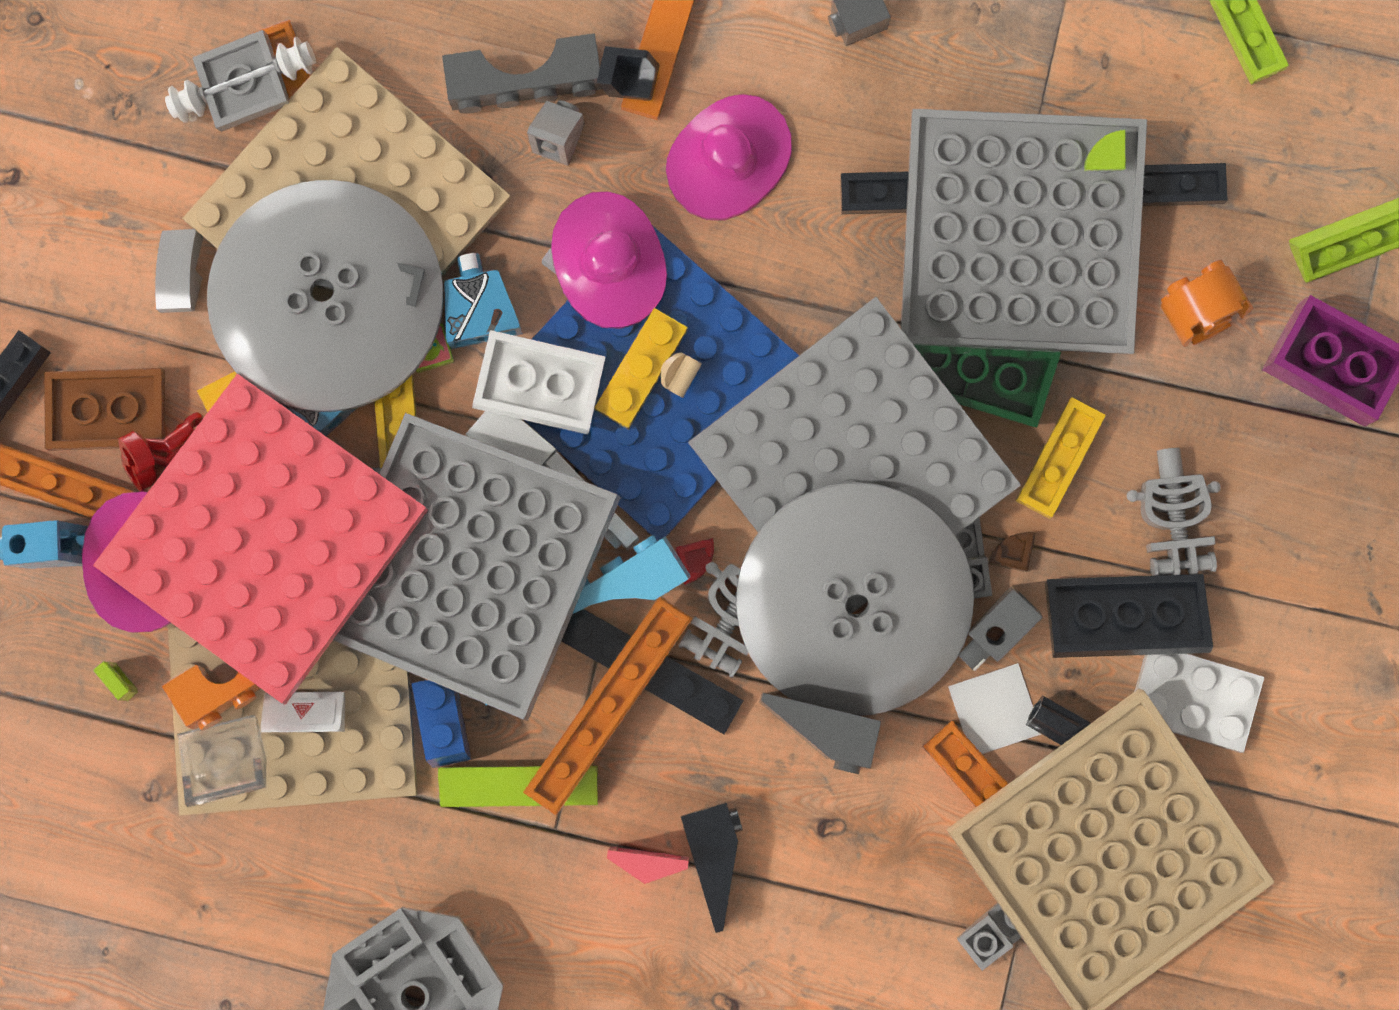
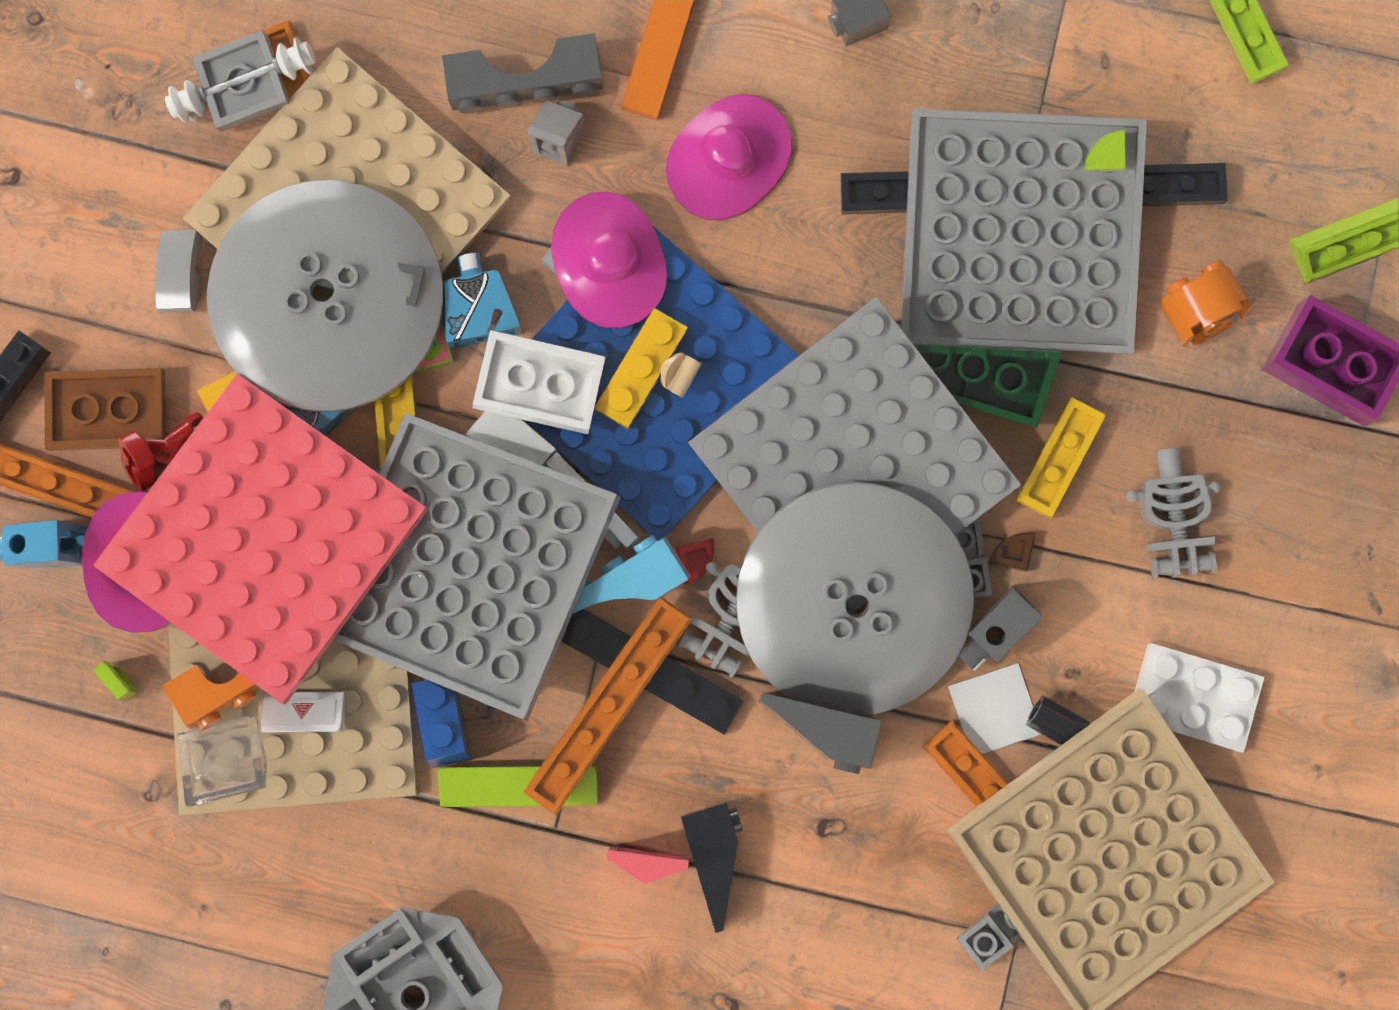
(628, 73): black panel -> none
(1128, 616): black plate -> none

